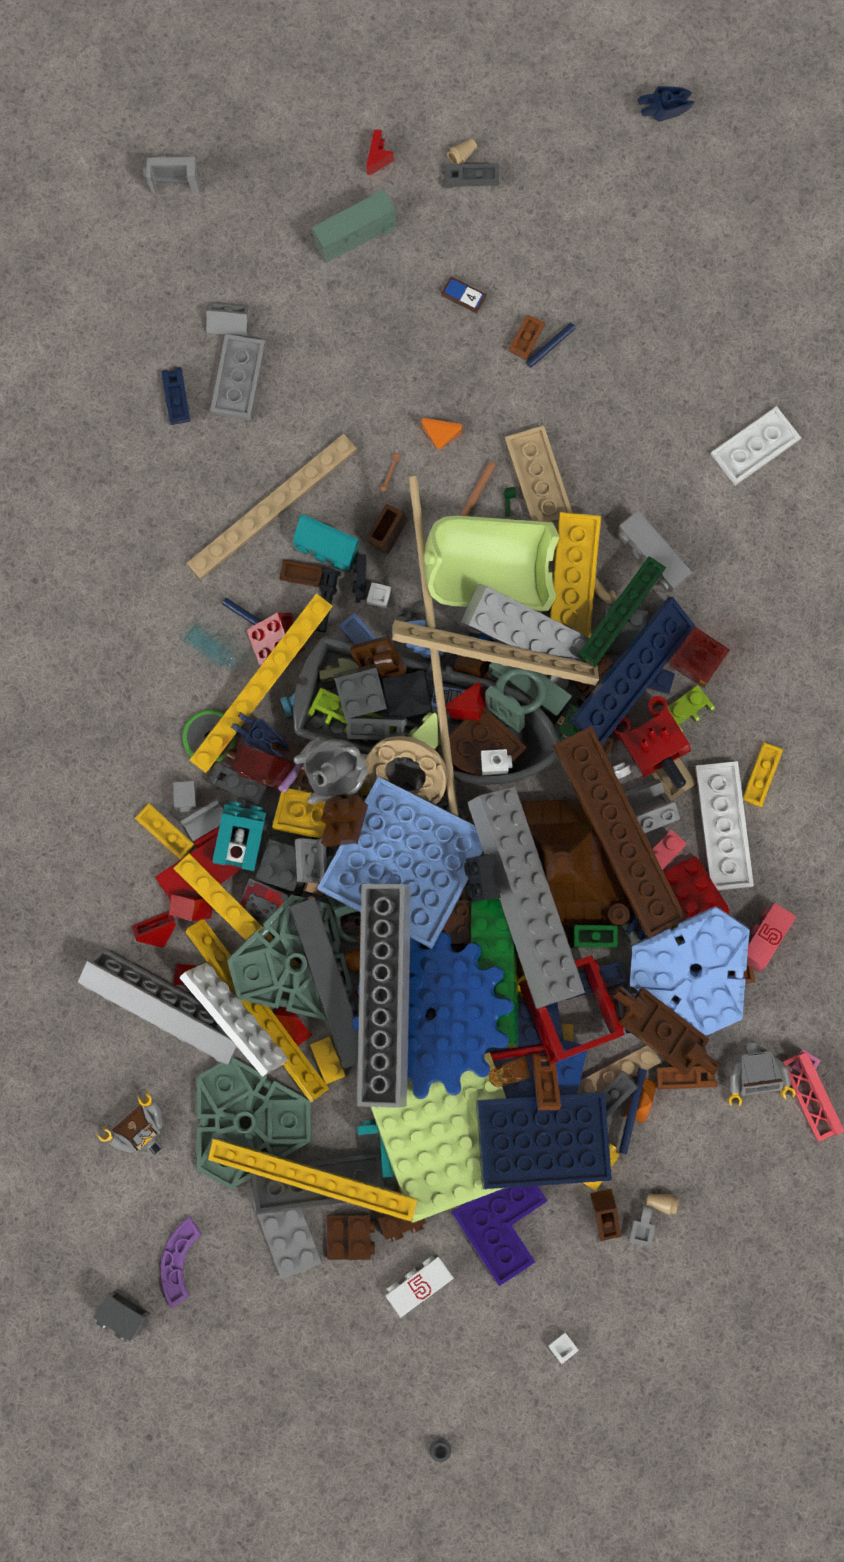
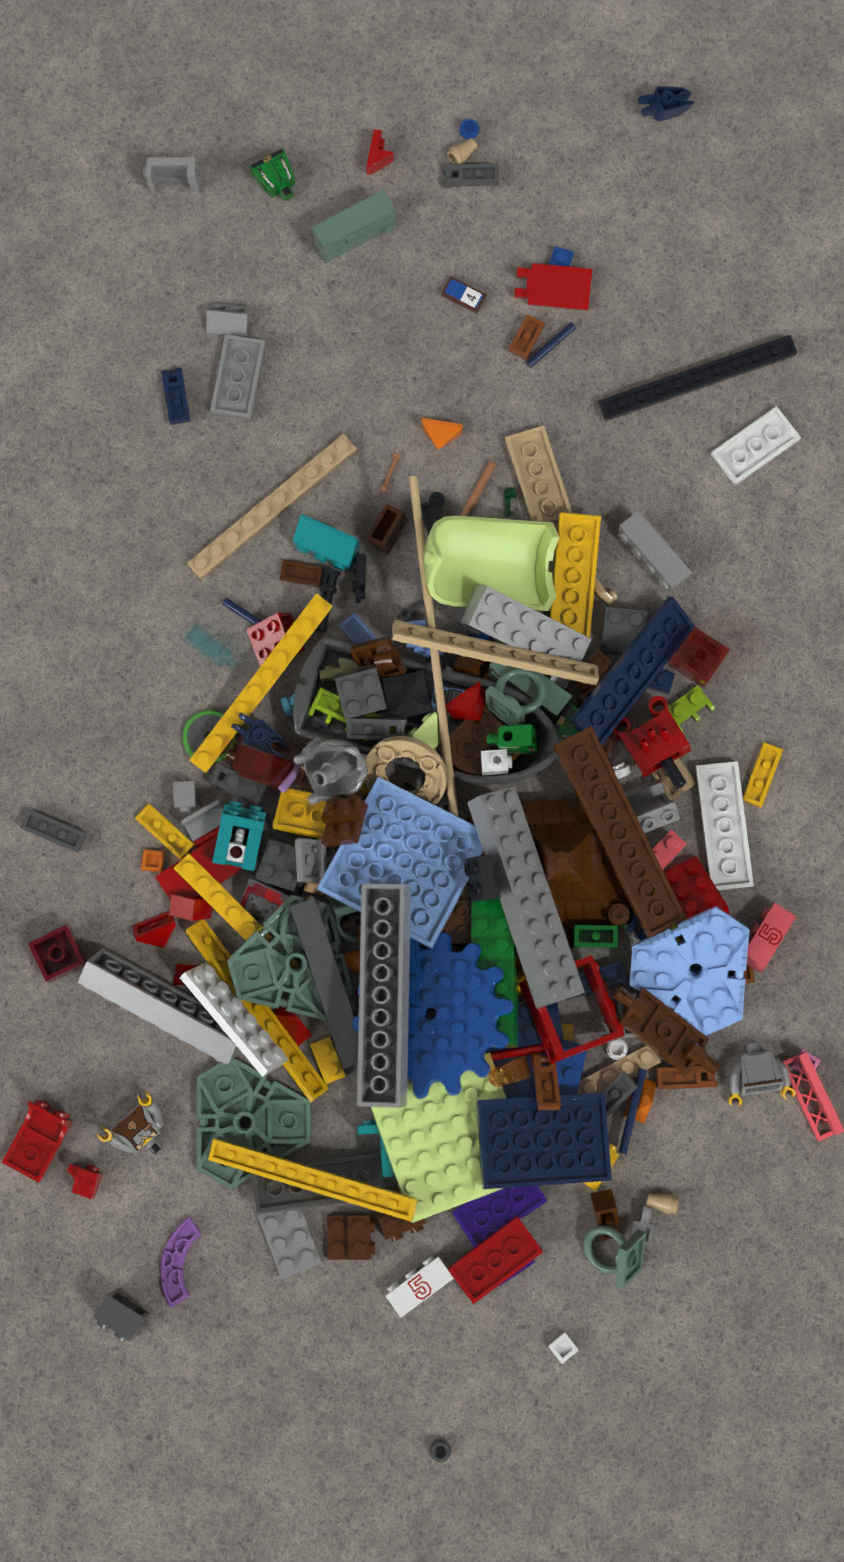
(38, 1140): none -> red bracket
(53, 830): none -> dark grey plate
(58, 953): none -> dark red brick
(85, 1179): none -> red brick
(152, 860): none -> orange tile
(274, 174): none -> green torso
(379, 595): white plate -> none
(431, 511): none -> black hinge
(469, 129): none -> blue plate
(495, 1260): none -> red tile
(522, 742): none -> green torso
(555, 286): none -> red tile
(561, 257): none -> blue plate
(617, 1049): none -> white plate
(621, 611): dark green plate -> none
(628, 1258): none -> sand green tile
(697, 378): none -> black plate

